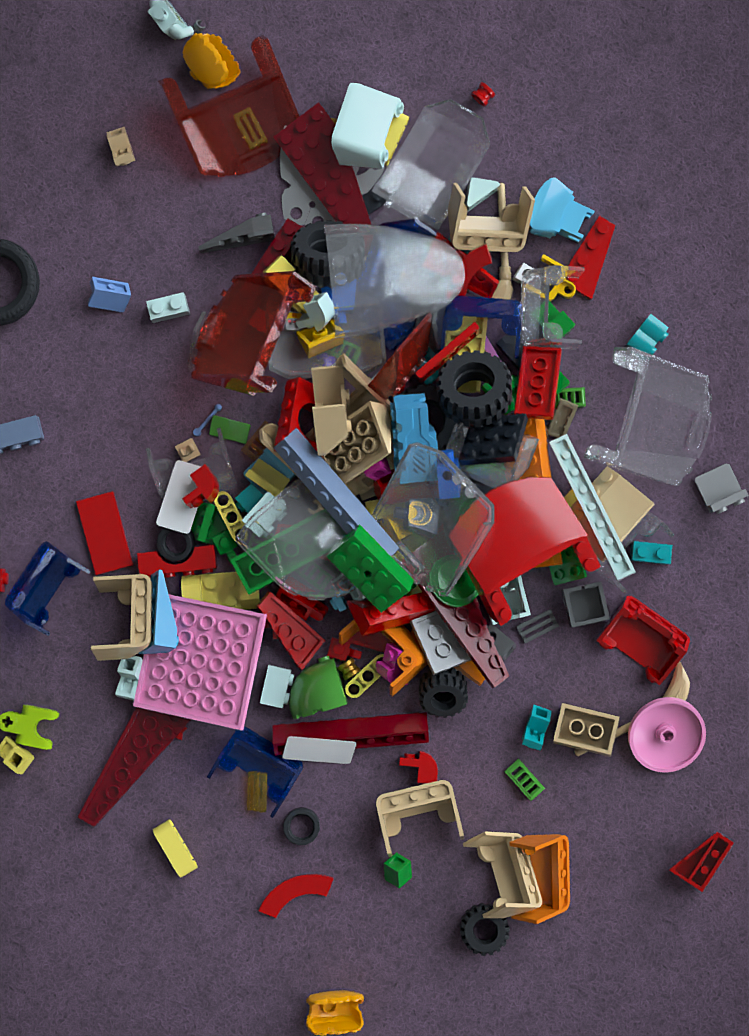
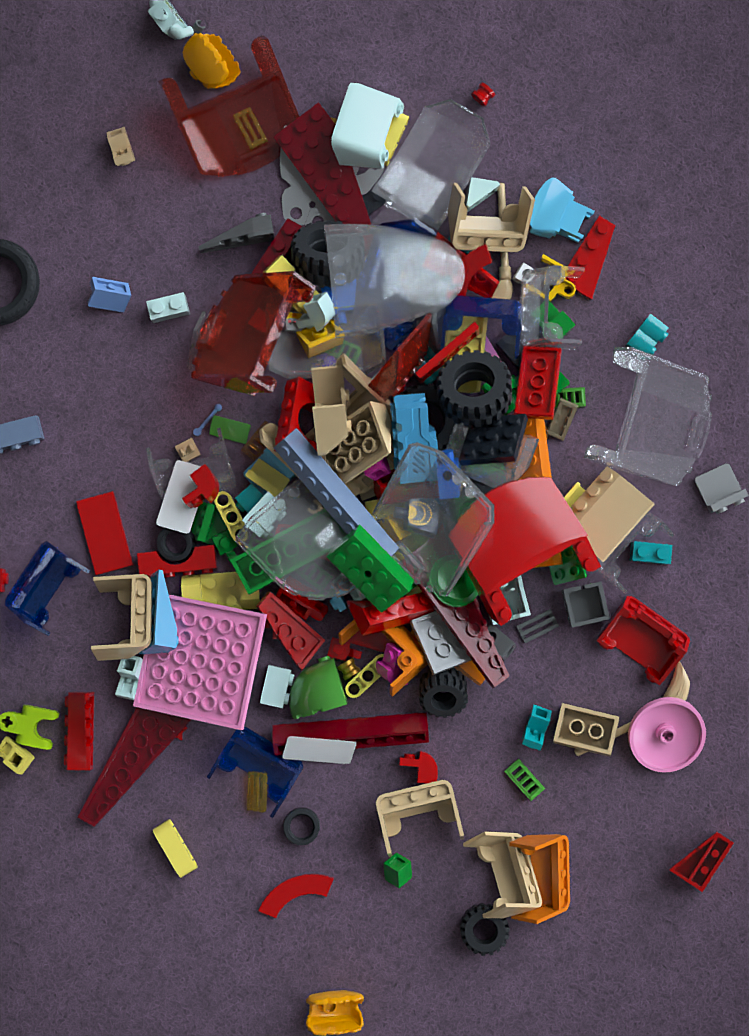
(80, 730): none -> red wedge
(592, 507): light aqua plate -> none

